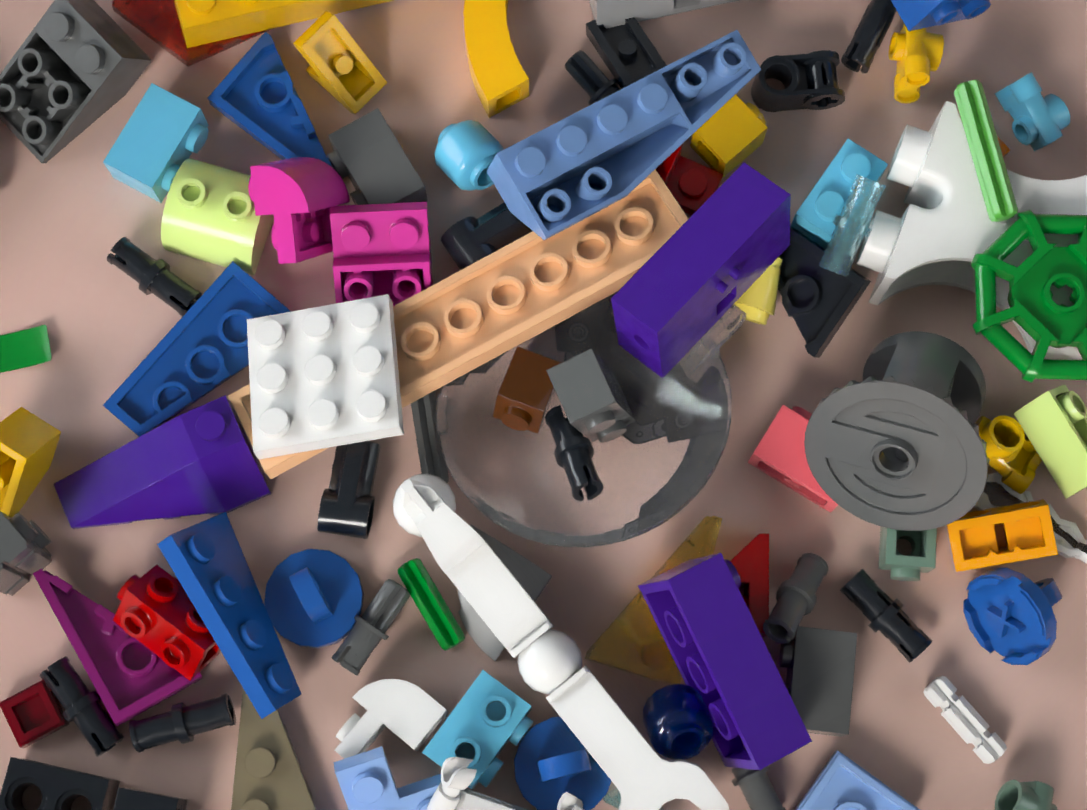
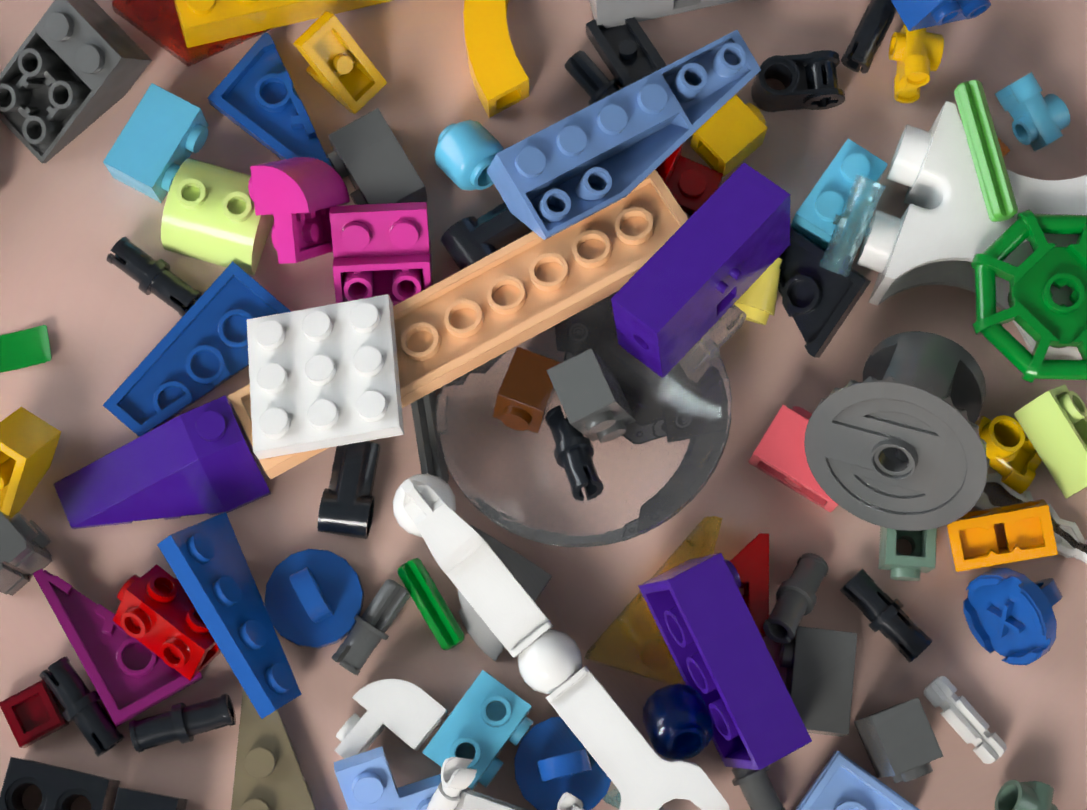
(899, 741): none -> dark grey brick

